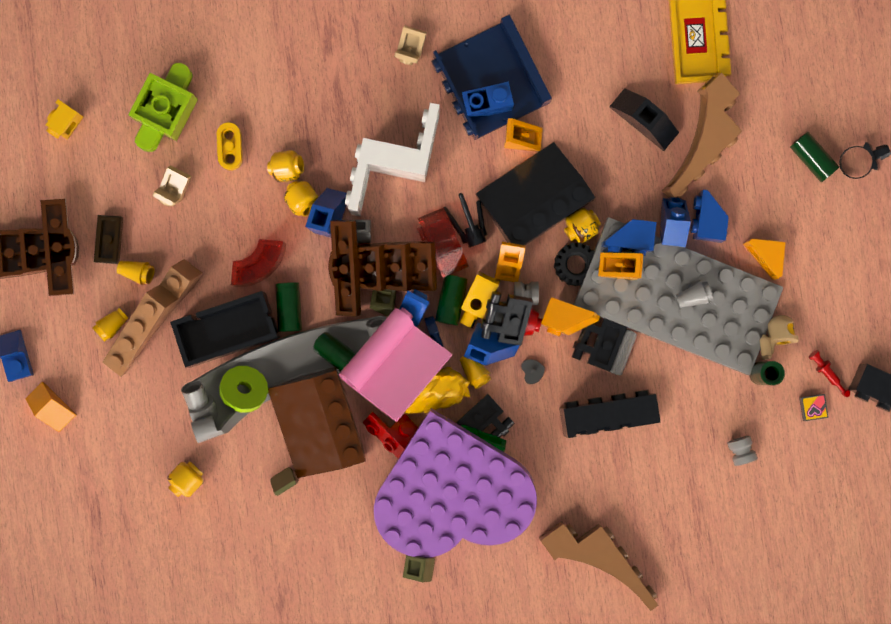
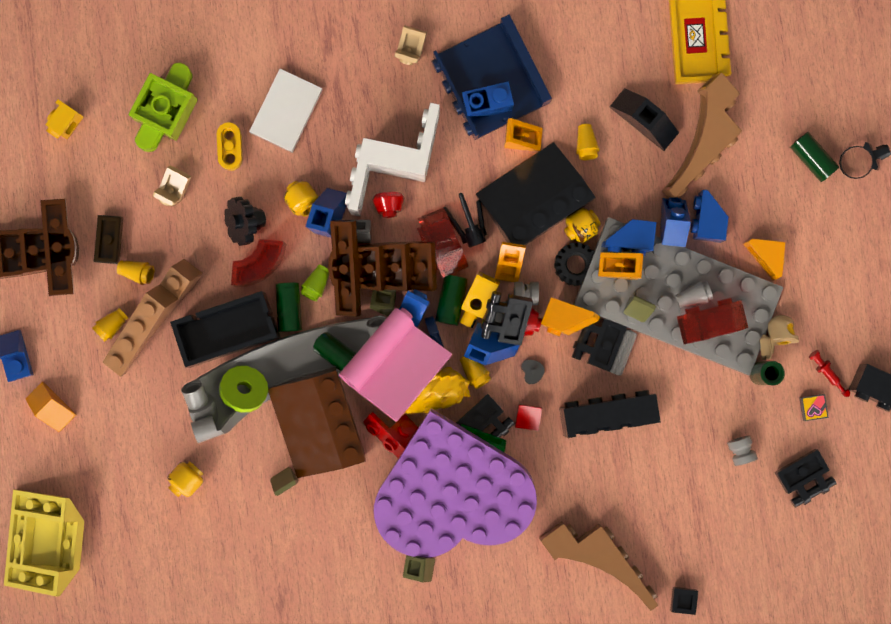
(43, 543): none -> light yellow slope
(243, 220): none -> black plant
(285, 166): yellow head -> none
(286, 110): none -> white tile
(315, 283): none -> lime cone
(388, 203): none -> red cone
(528, 417): none -> red slope
(586, 143): none -> yellow cone
(639, 308): none -> olive slope
(684, 600): none -> black plate
(712, 321): none -> clear red brick
(803, 471): none -> black plate

